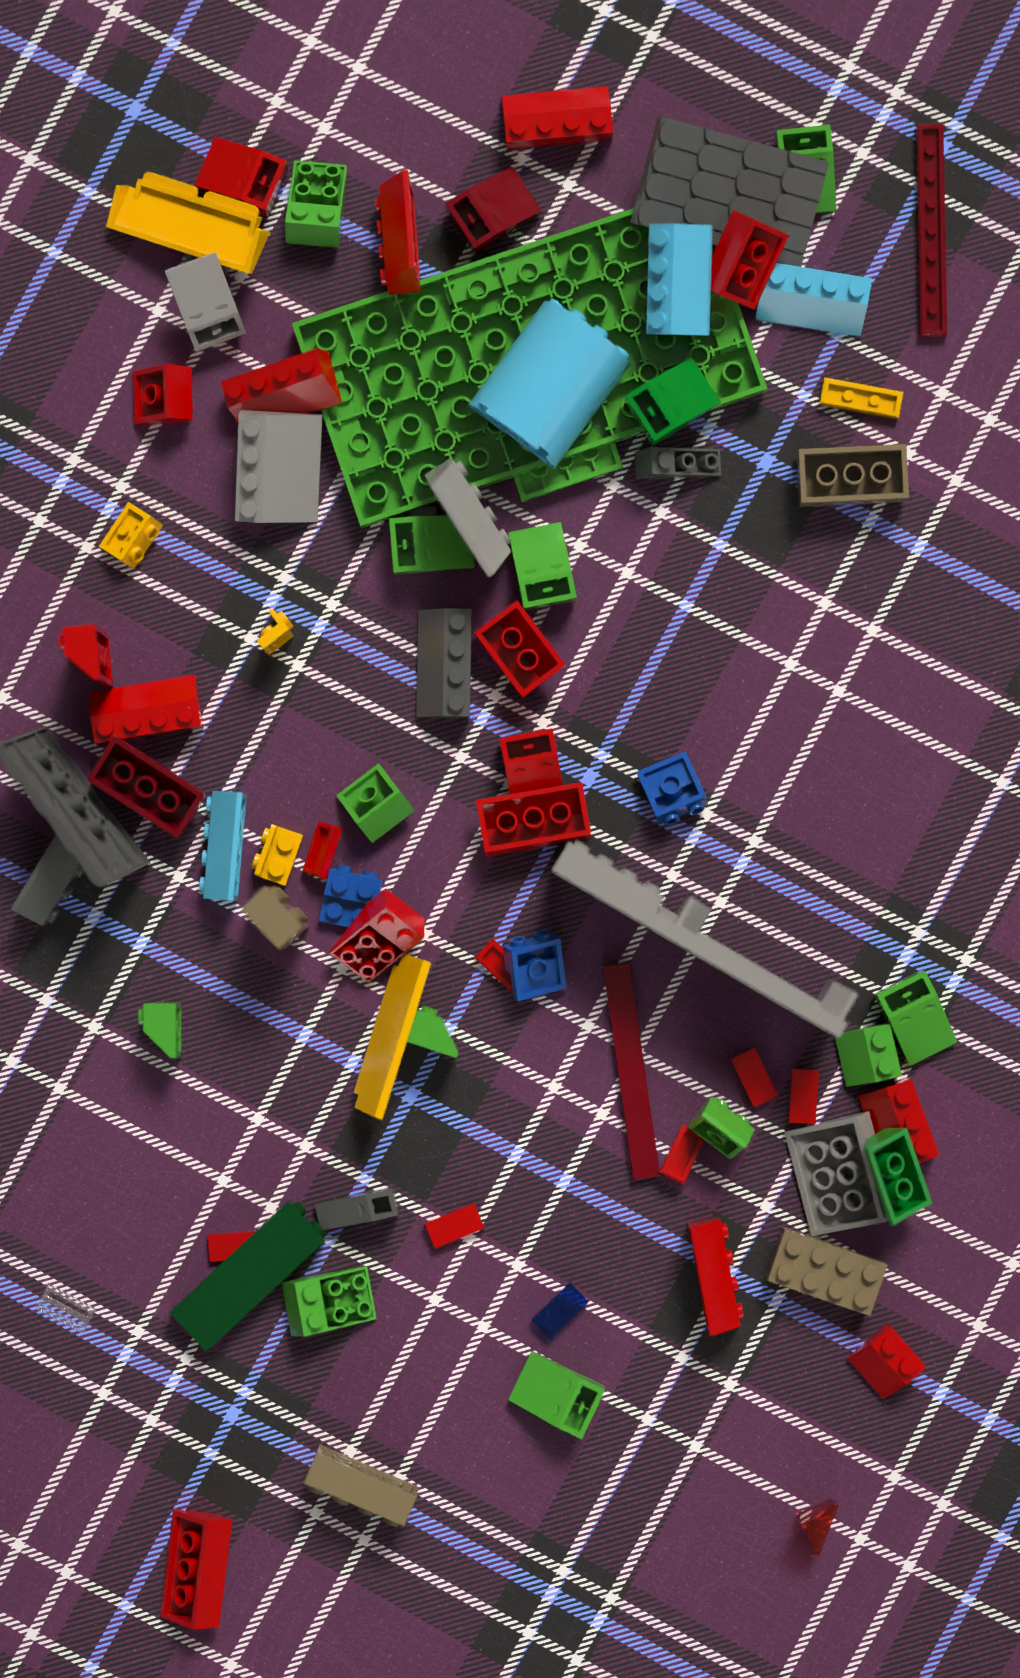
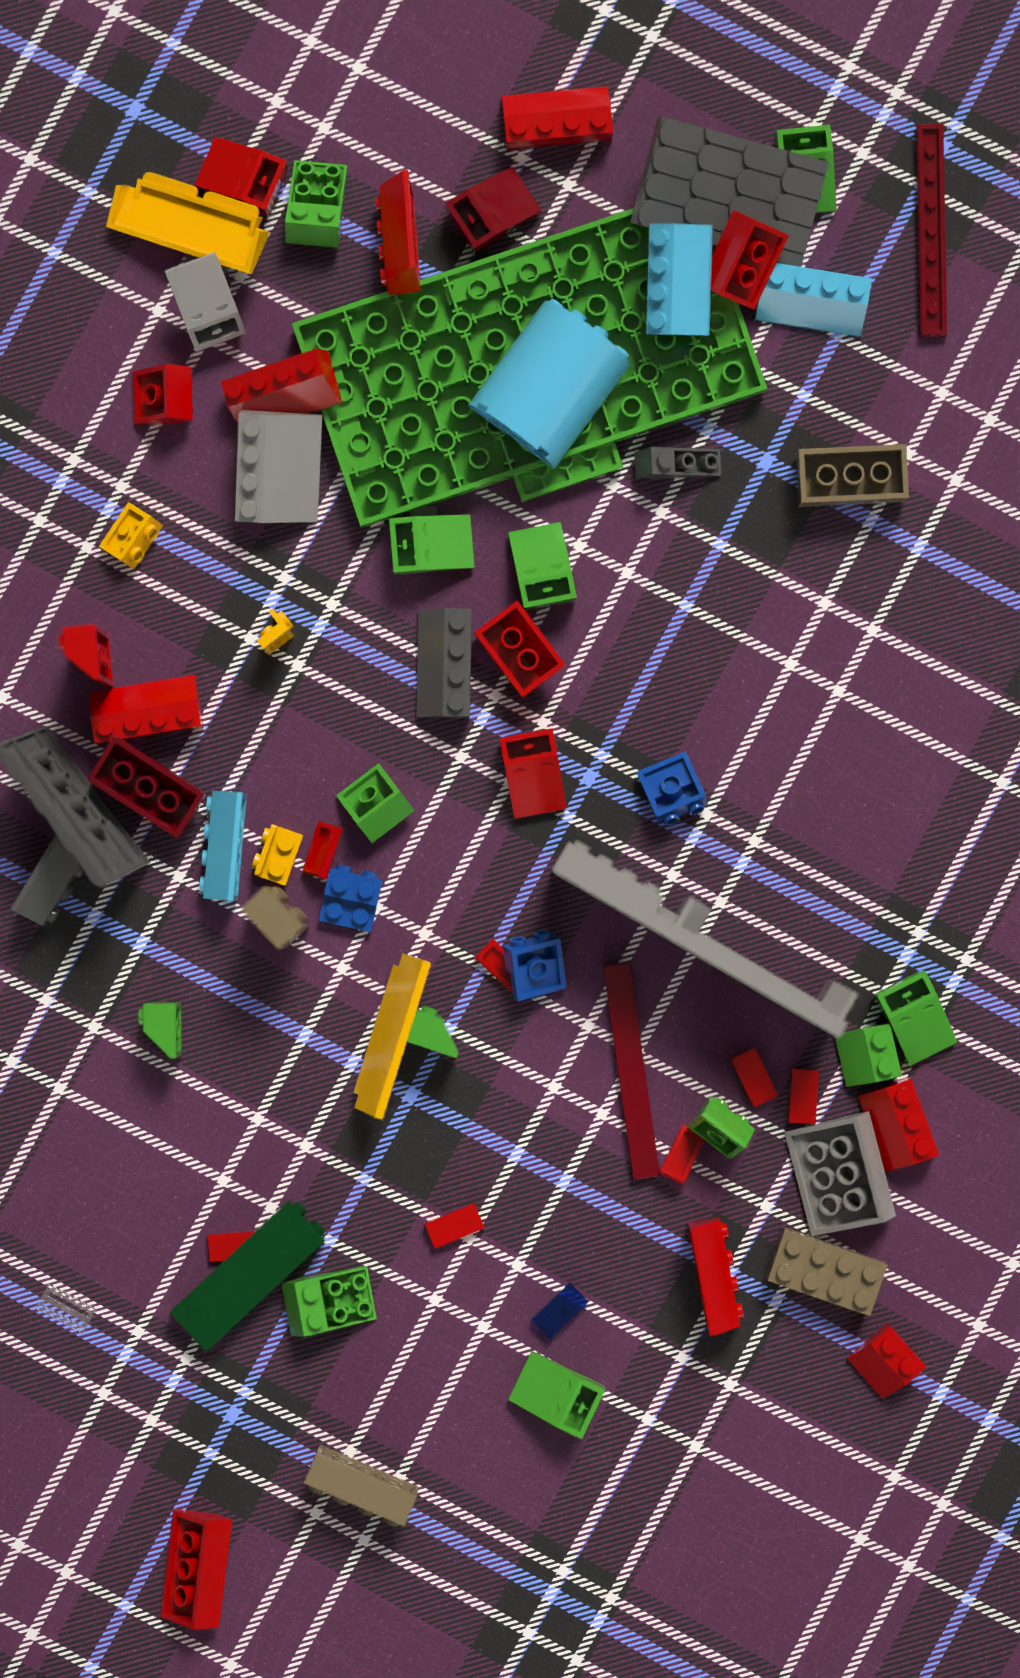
(357, 1208): dark grey slope -> none
(379, 936): red slope -> none
(469, 515): light grey slope -> none
(533, 819): red slope -> none
(671, 400): green slope -> none
(817, 1522): clear red slope -> none
(861, 398): yellow tile -> none
(897, 1173): green slope -> none

